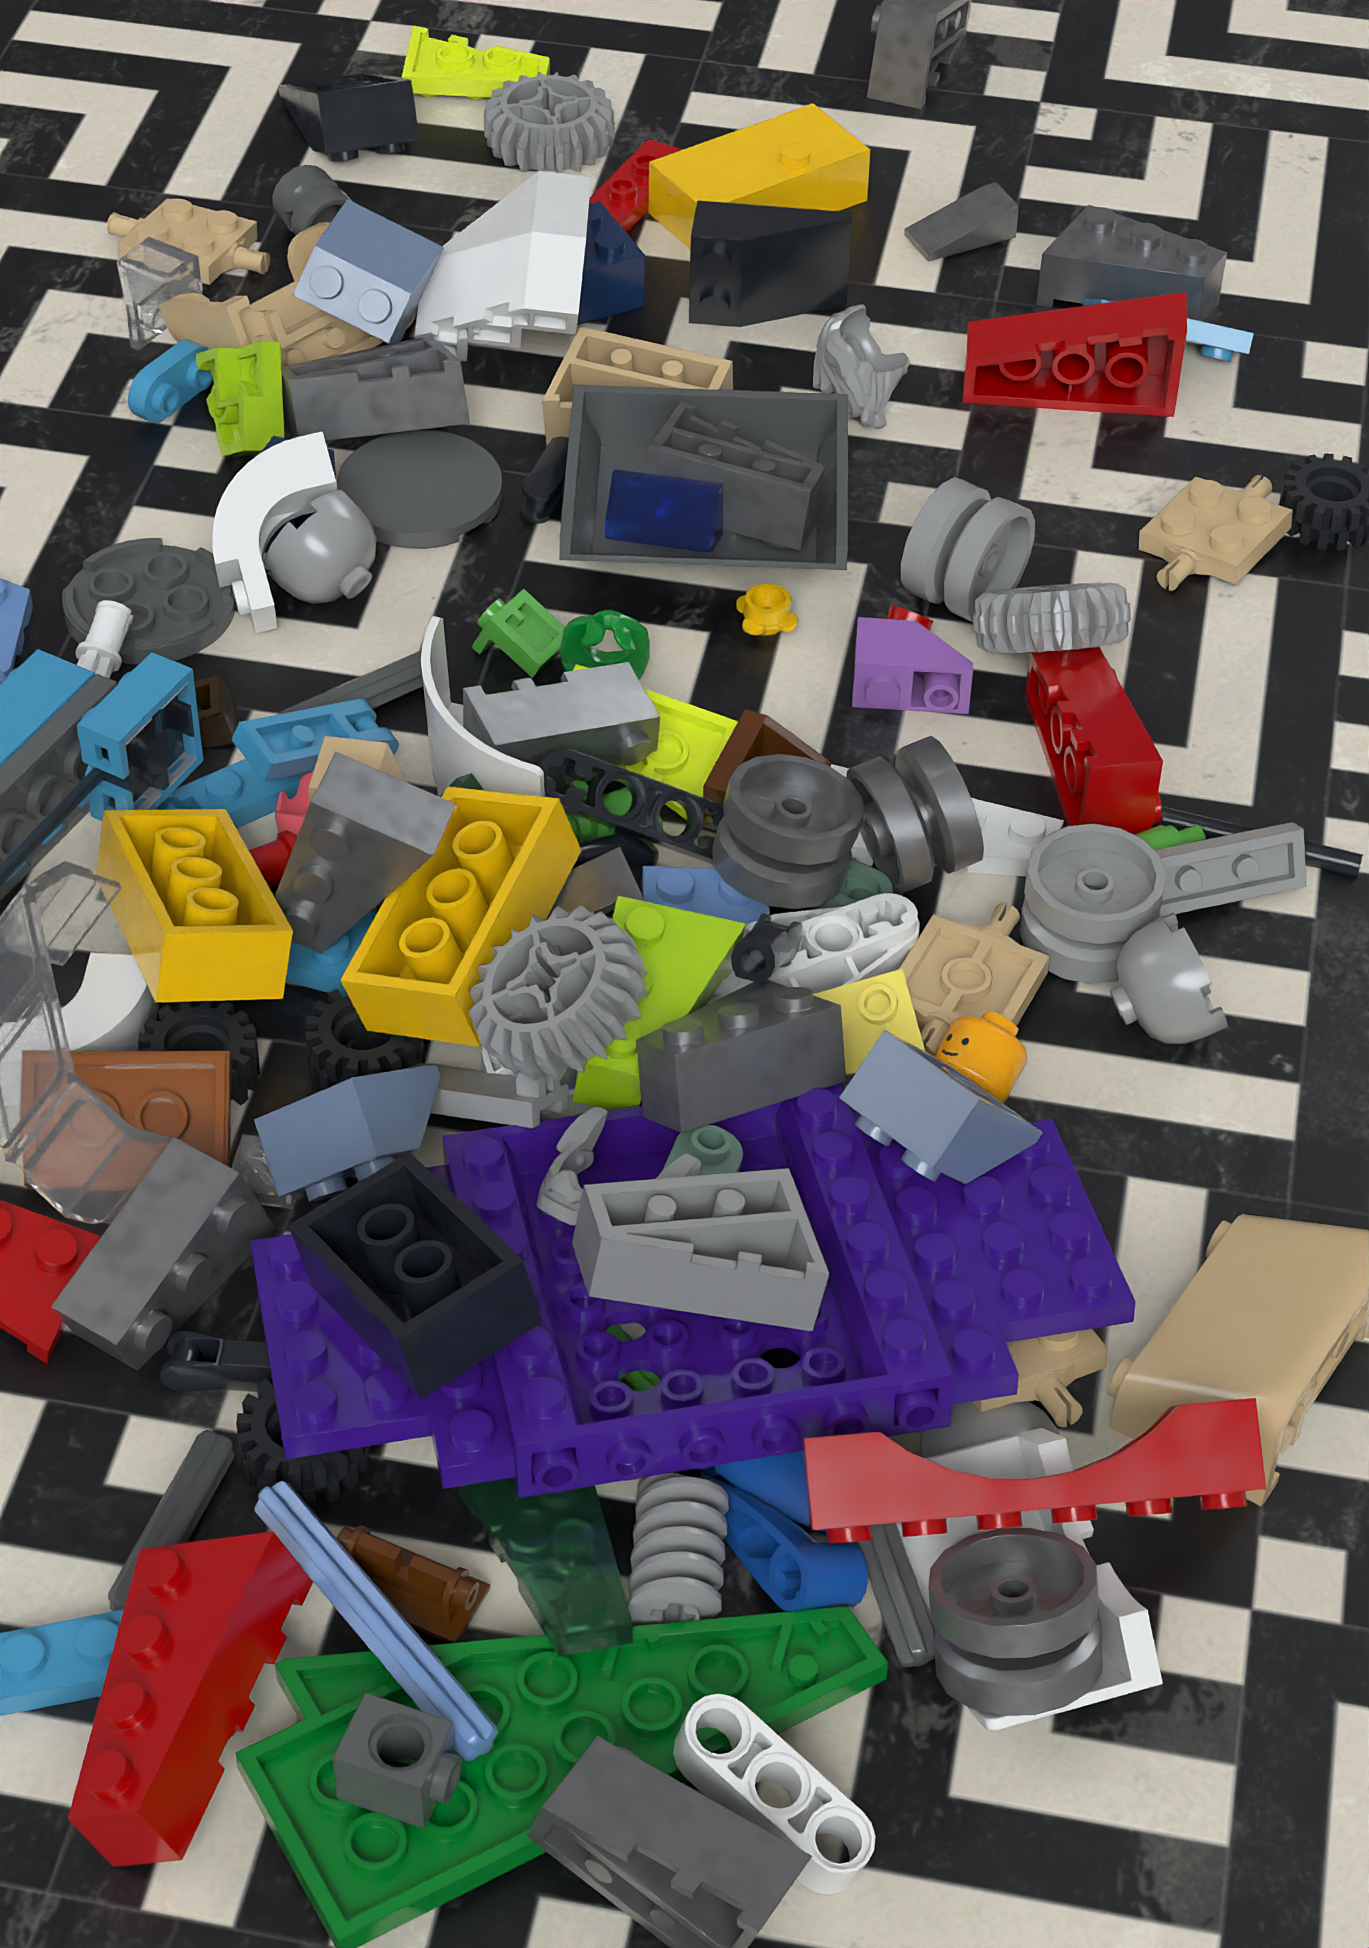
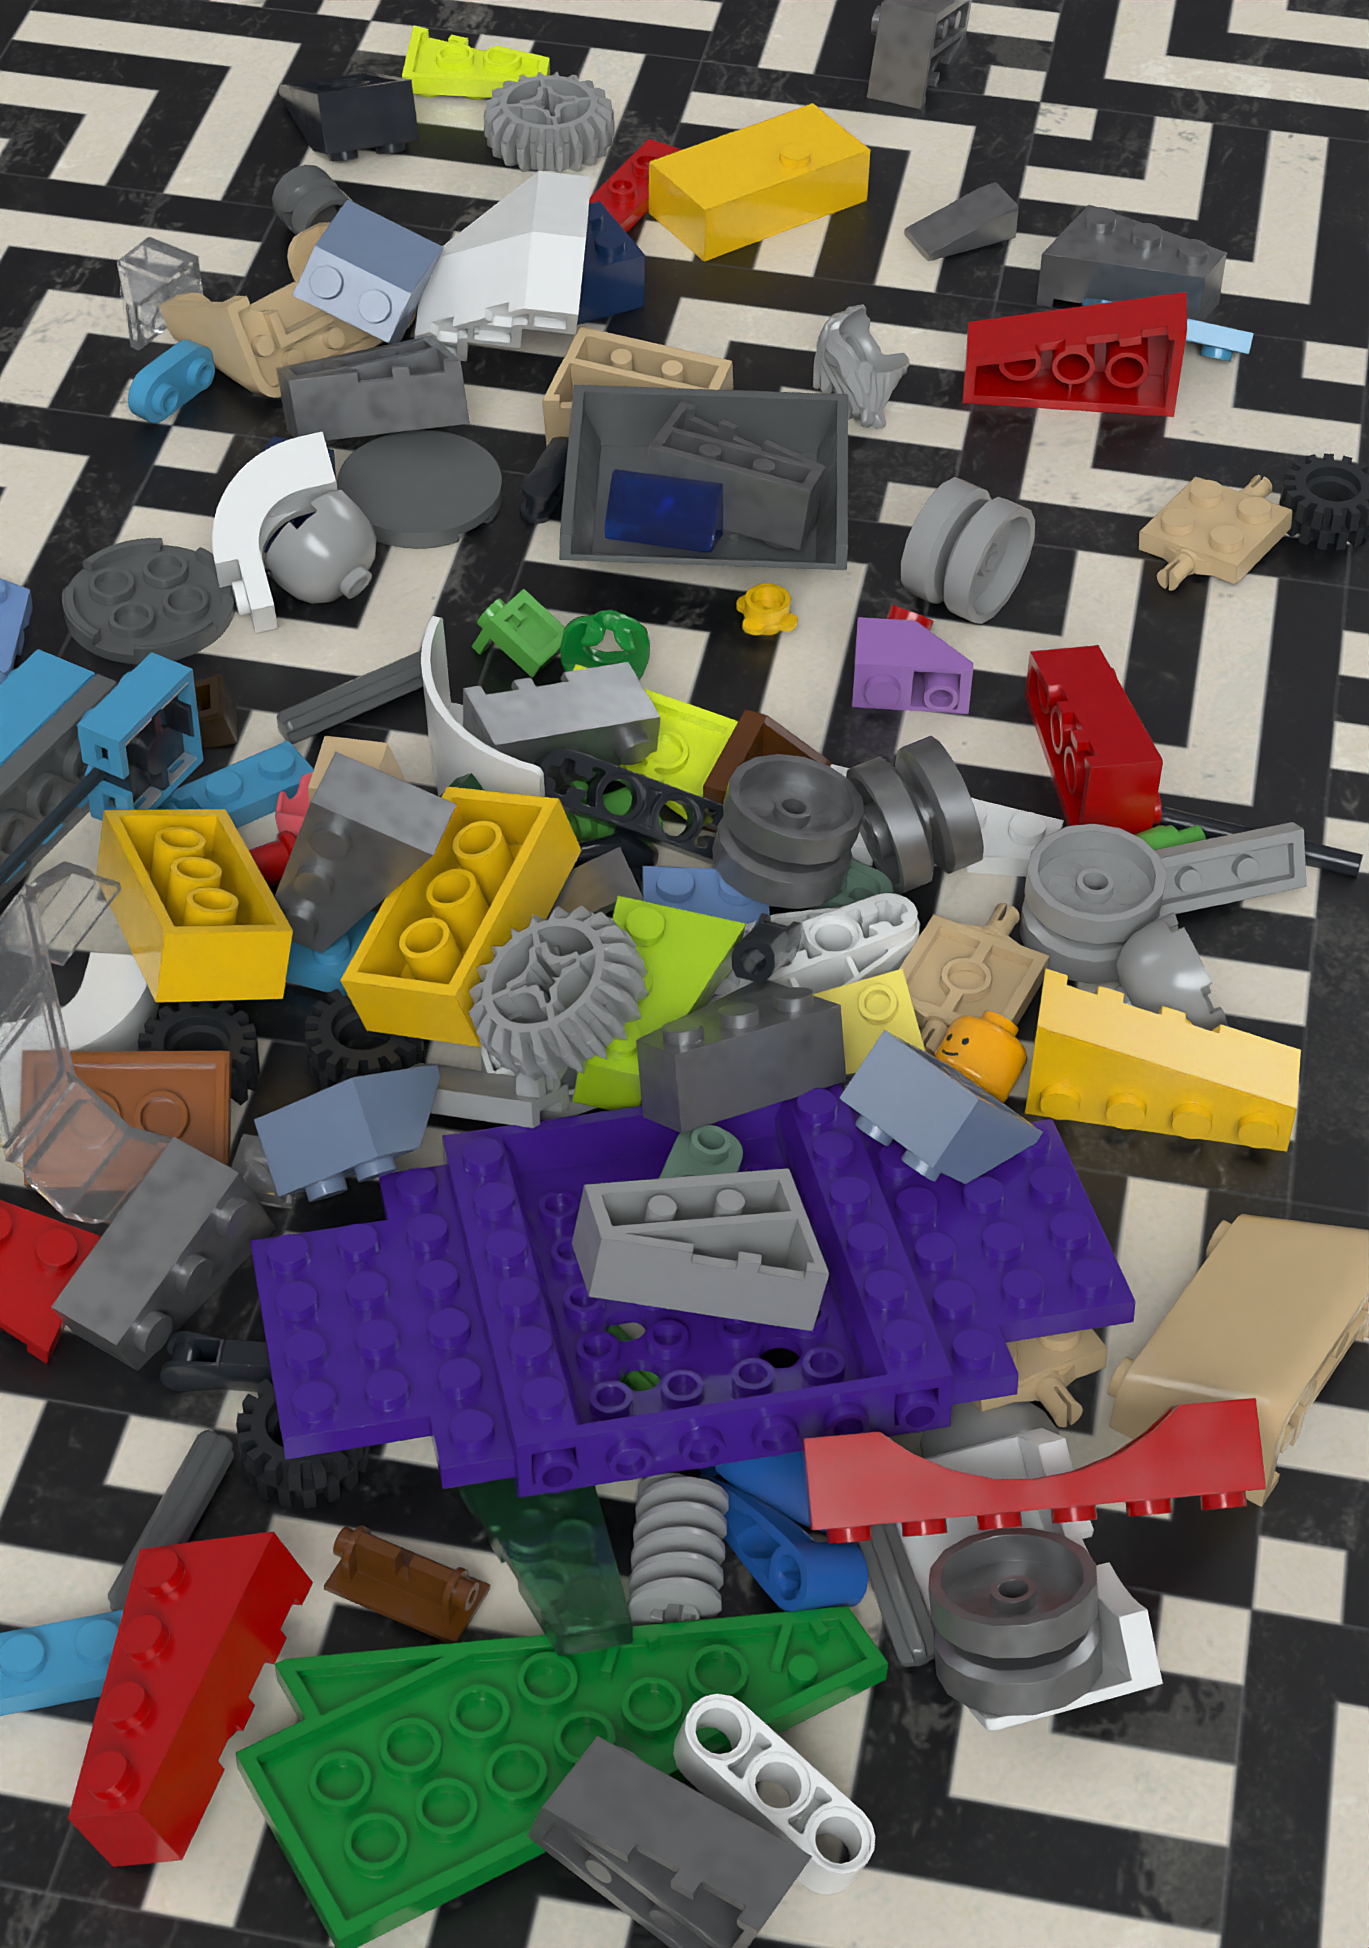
(103, 643): white axle -> none
(214, 236): tan plate -> none
(245, 396): lime slope -> none
(292, 740): dark azure plate -> none
(375, 1619): medium blue axle -> none
(389, 1732): dark grey brick -> none
(416, 1274): black brick -> none
(560, 1189): light grey helmet -> none
(766, 262): black slope -> none
(1051, 617): light grey gear -> none
(1158, 1071): none -> yellow wedge

